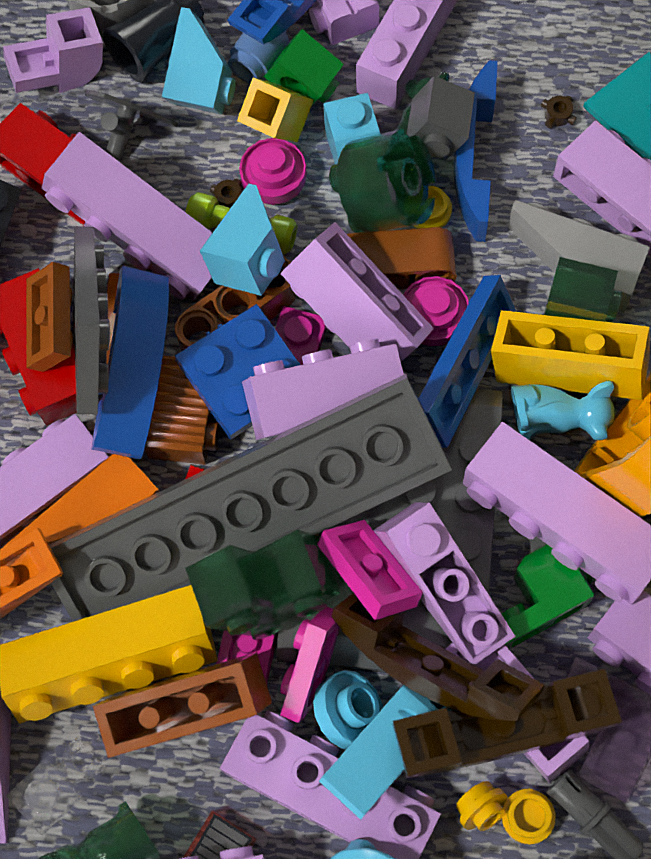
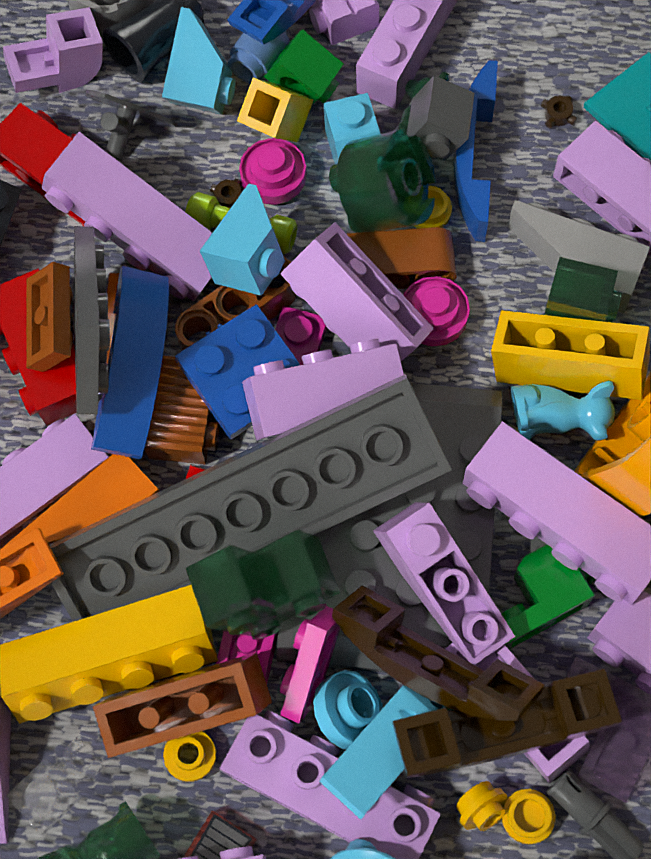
(197, 769): none -> yellow plate
(369, 569): dark pink plate -> none
(465, 358): blue plate -> none

